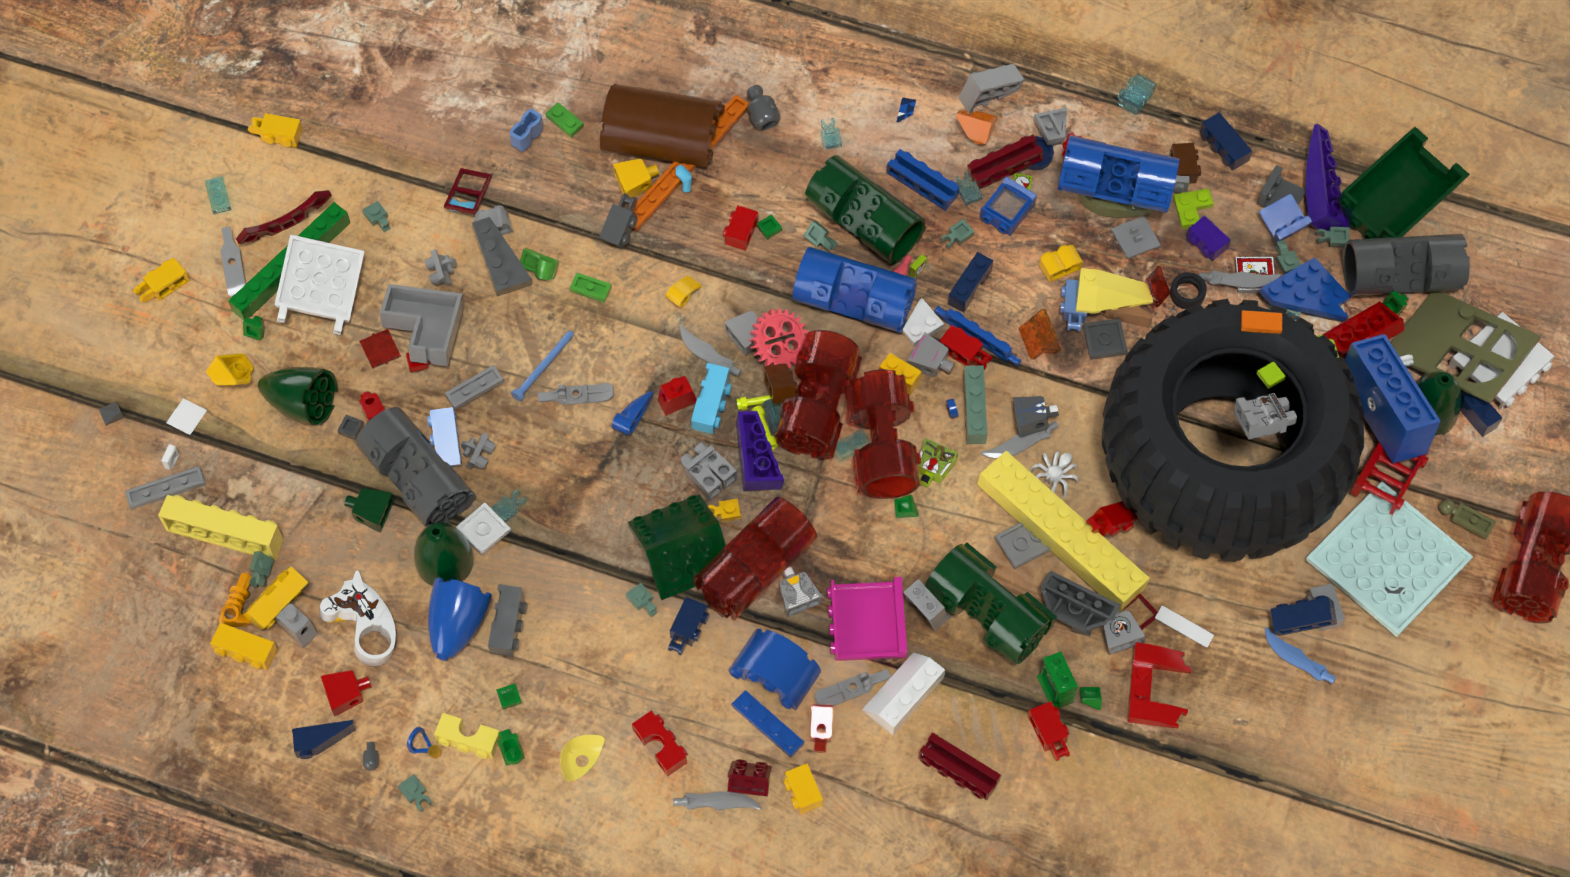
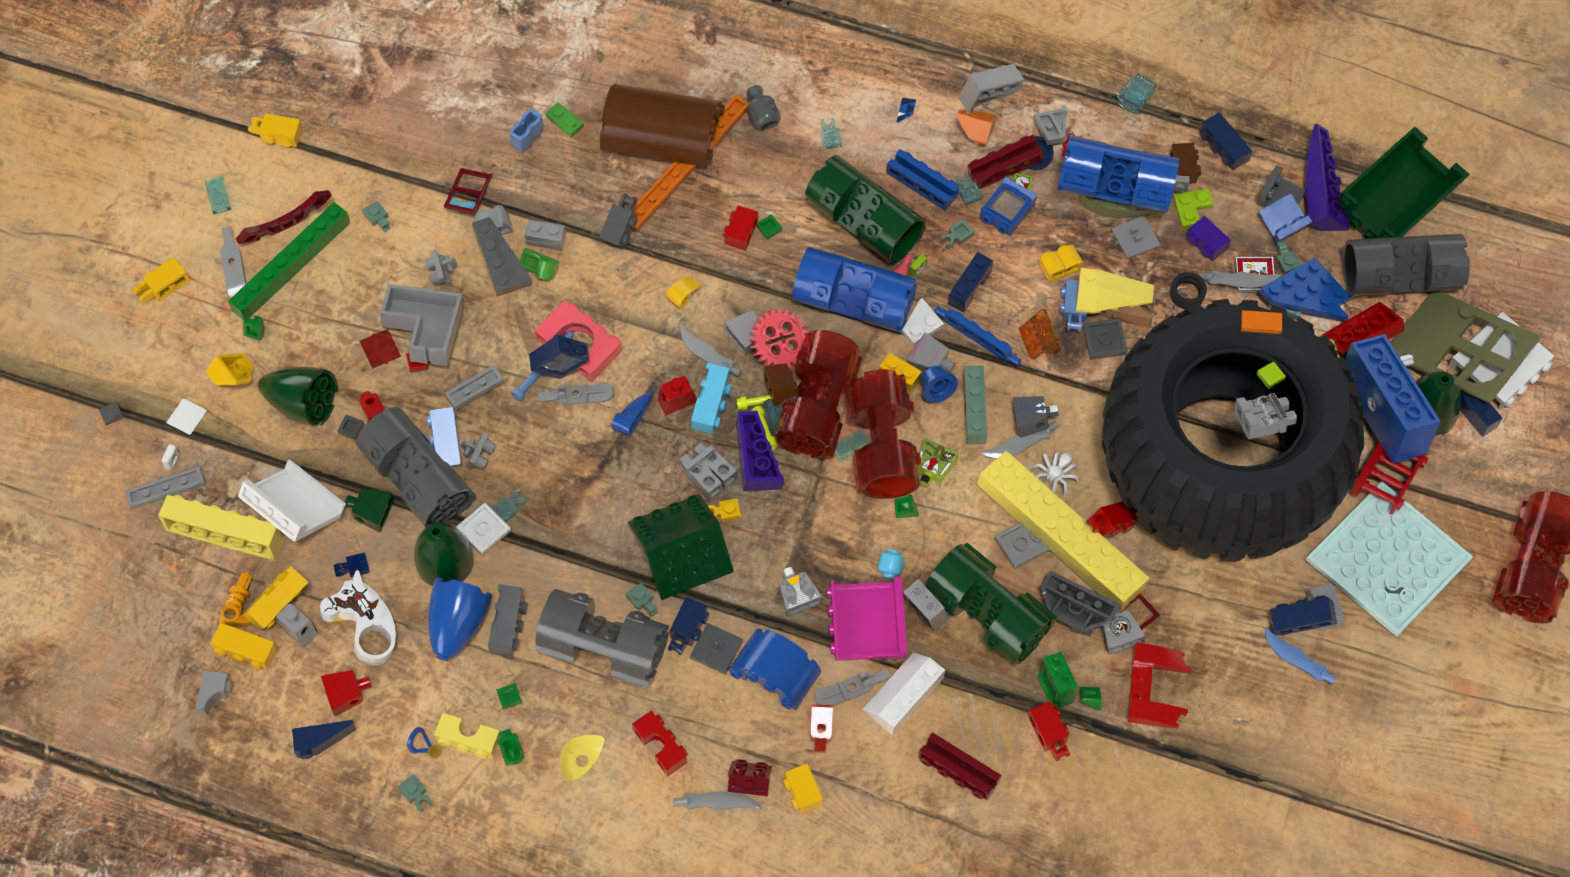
(212, 688): none -> light grey arch
(261, 568): sand green plate -> none
(293, 501): none -> white panel
(319, 280): white plate -> none
(353, 563): none -> clear blue plate
(370, 757): dark grey cylinder -> none
(545, 235): none -> light grey brick
(559, 357): none -> dark blue window
(569, 318): none -> coral arch
(570, 626): none -> dark grey cylinder
(590, 287): bright green plate -> none
(634, 176): yellow torso -> none
(685, 176): medium azure arm -> none
(716, 648): none -> dark grey plate
(755, 558): clear red cylinder -> none
(768, 723): blue plate -> none
(818, 235): sand green plate -> none
(891, 564): none -> medium azure head
(938, 384): none -> blue piece
(952, 408): blue tile -> none
(965, 348): red brick -> none
(1158, 286): clear red piece -> none
(1184, 626): white sticker -> none
(1336, 236): sand green plate -> none
(1396, 302): green tile -> none
(1468, 518): olive plate -> none

